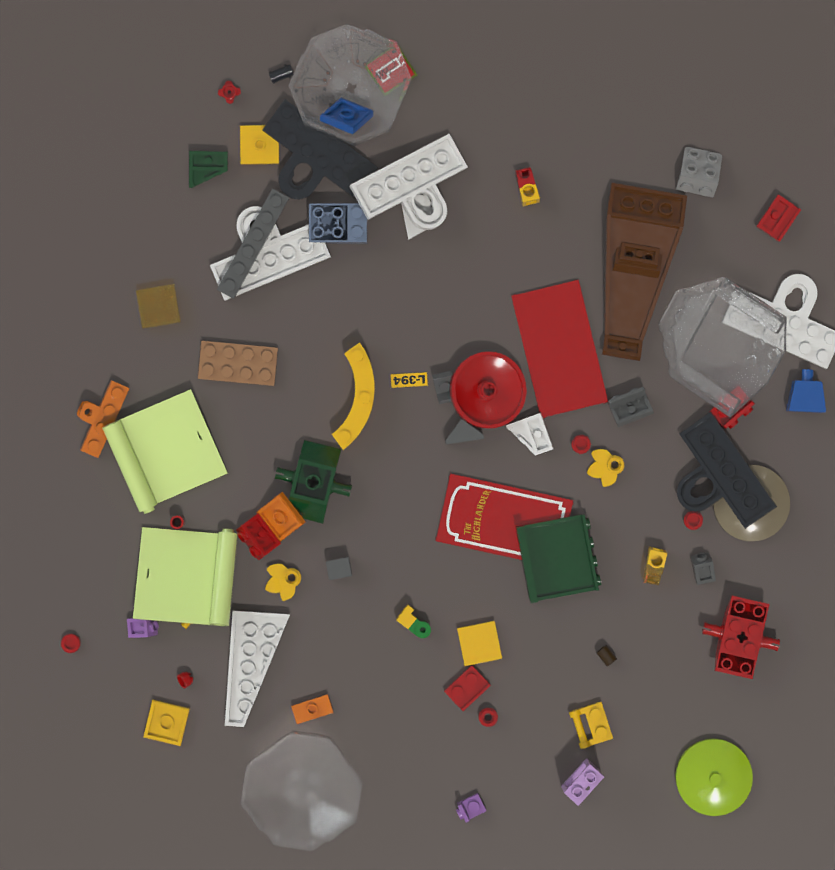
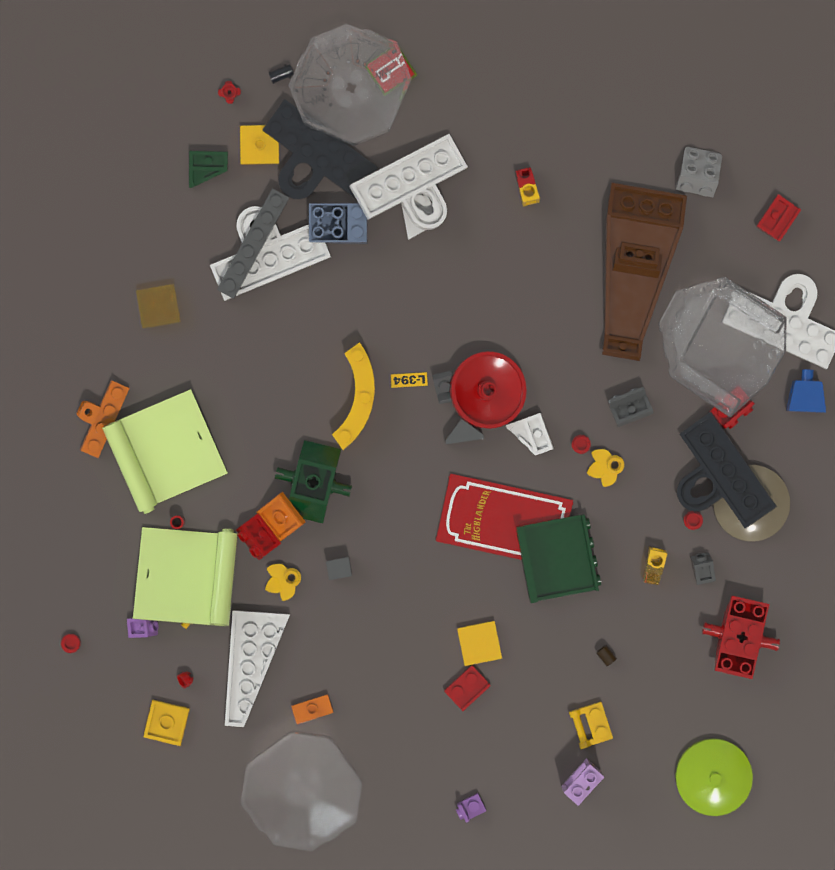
(238, 363): medium nougat plate -> none
(346, 115): blue tile -> none
(418, 627): leg -> none
(488, 723): red plate -> none
(559, 348): red piece -> none

